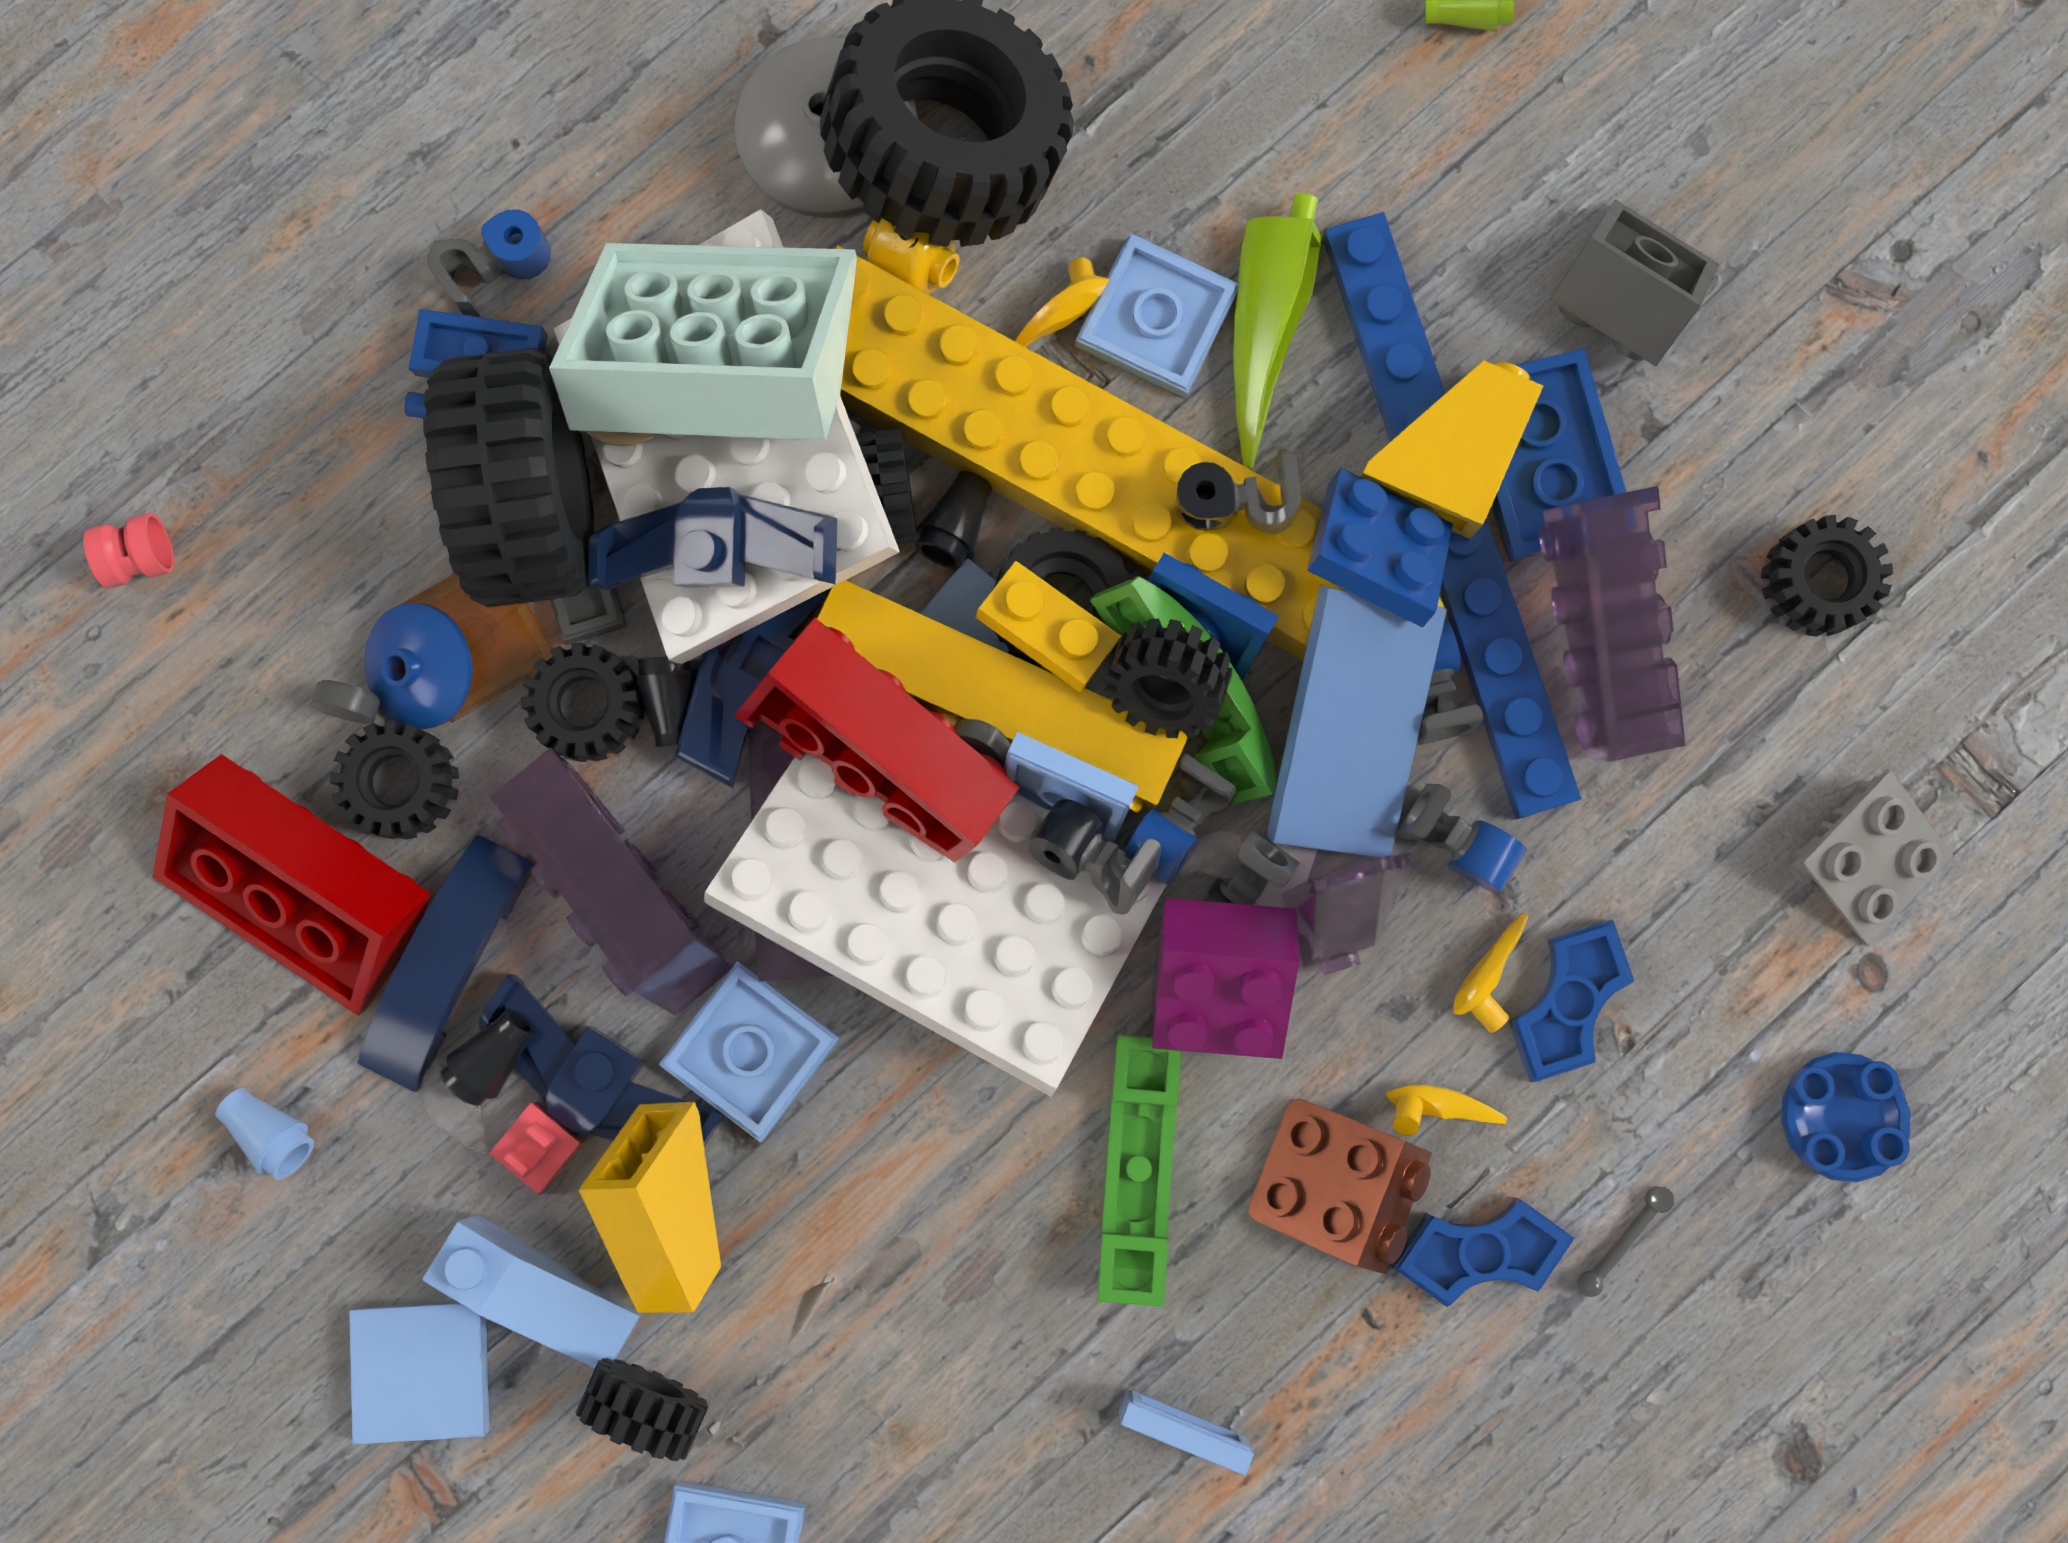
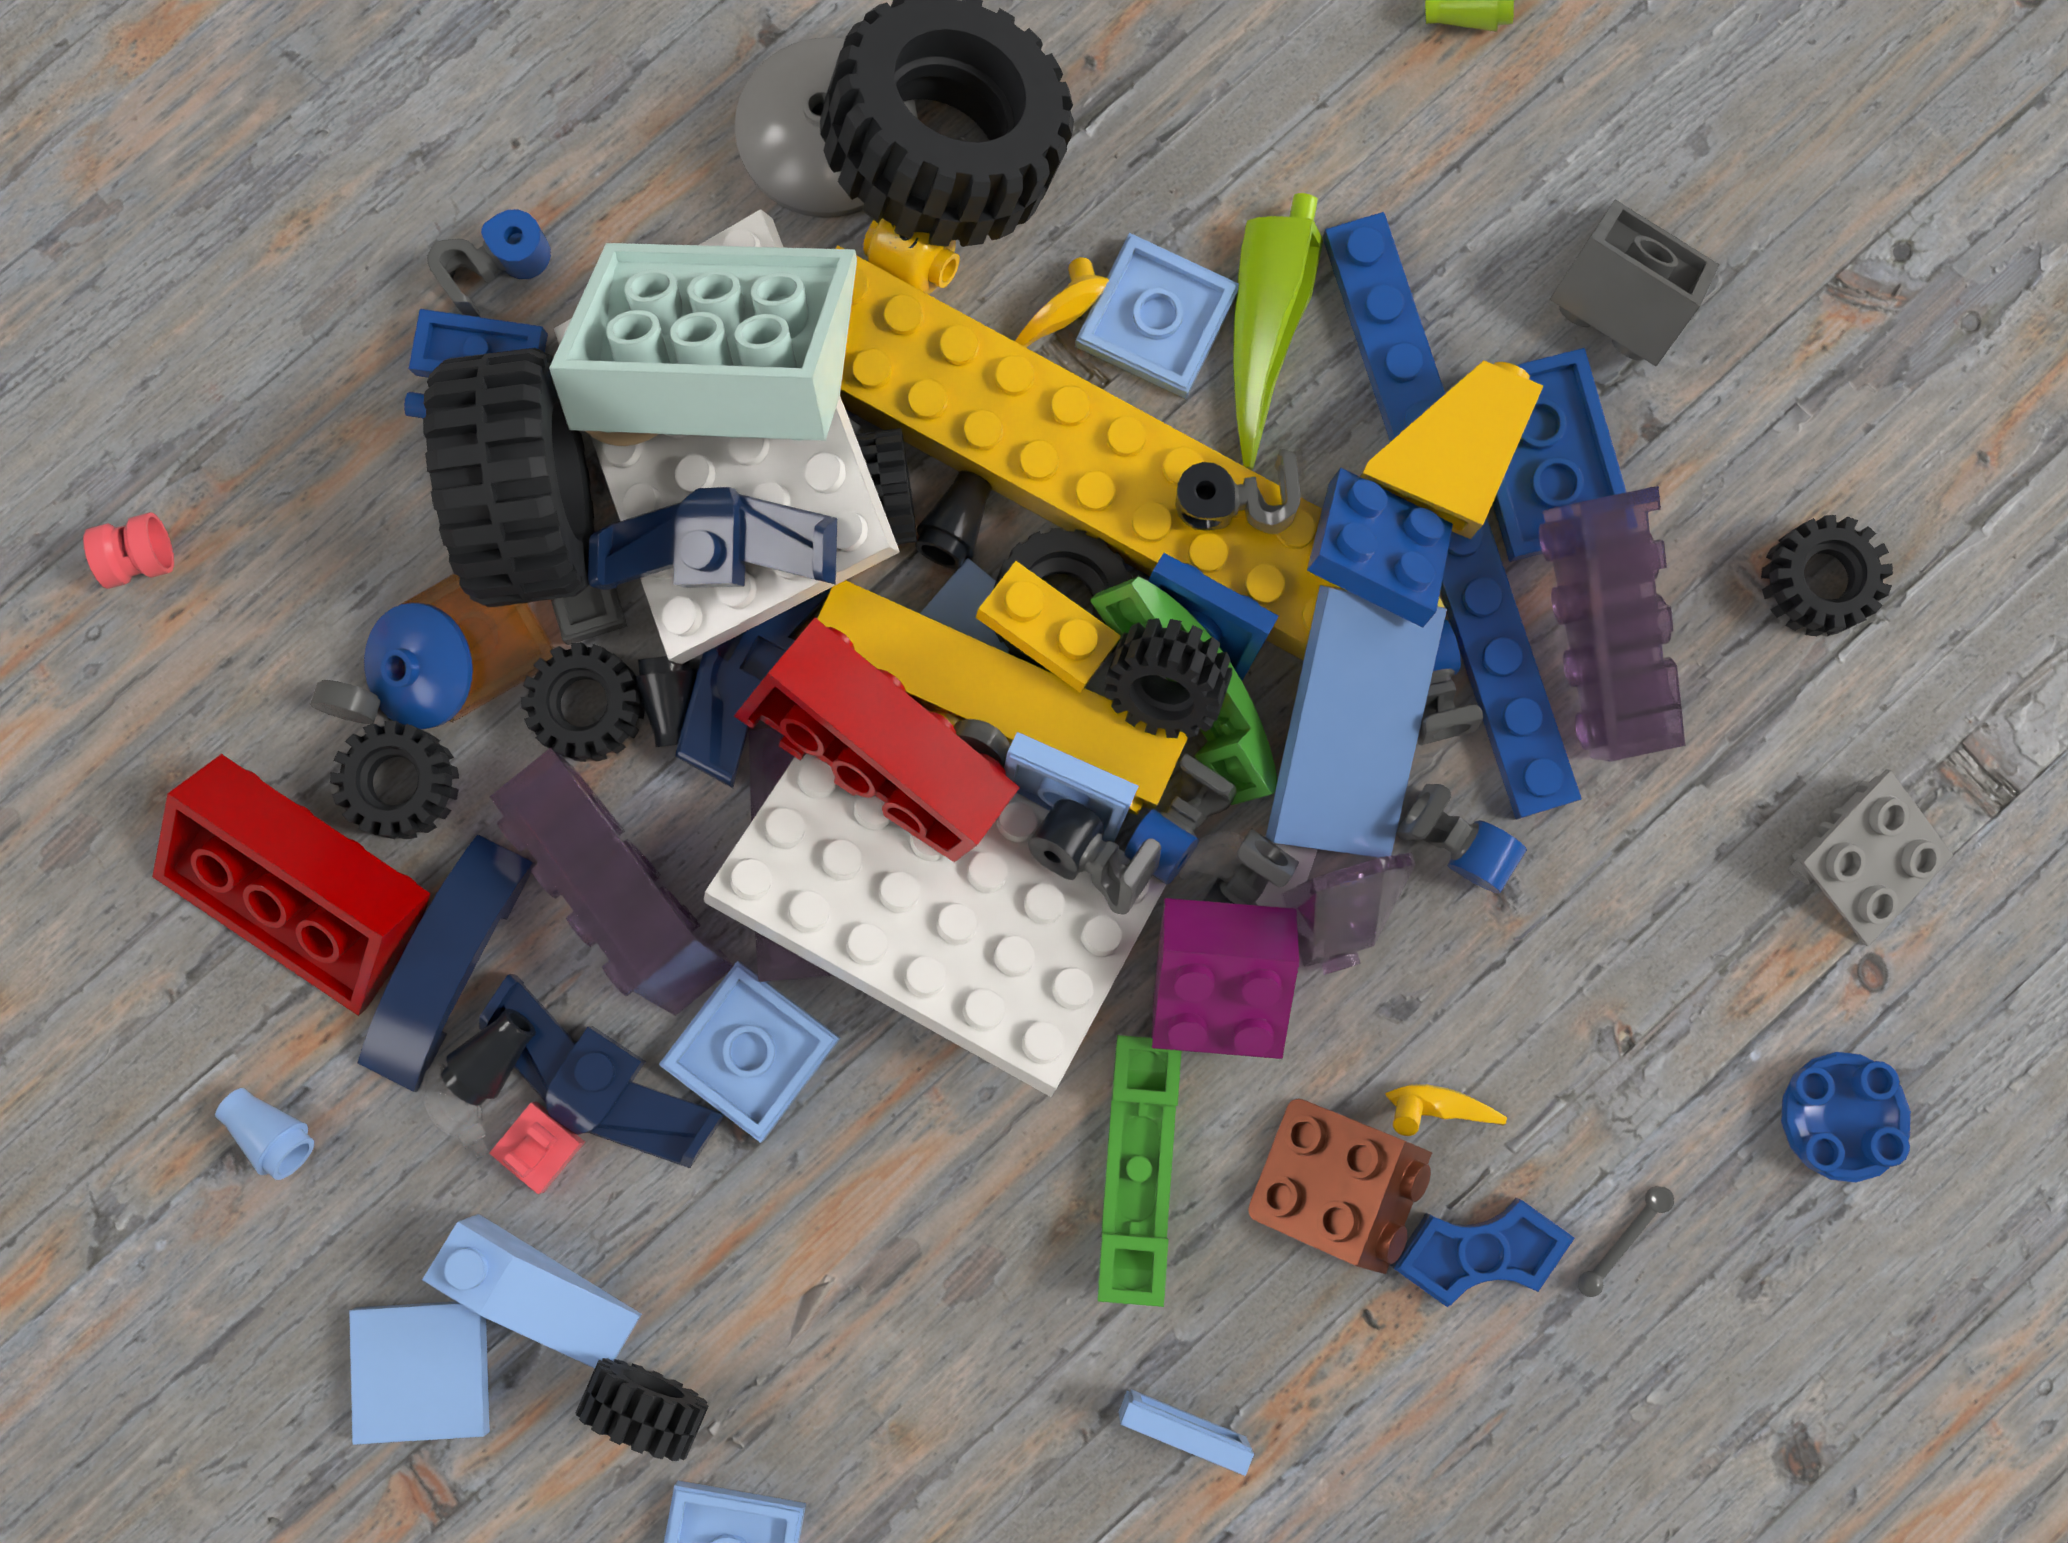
(657, 1208): yellow slope -> none
(1484, 977): yellow bar -> none
(1560, 1025): blue tile -> none

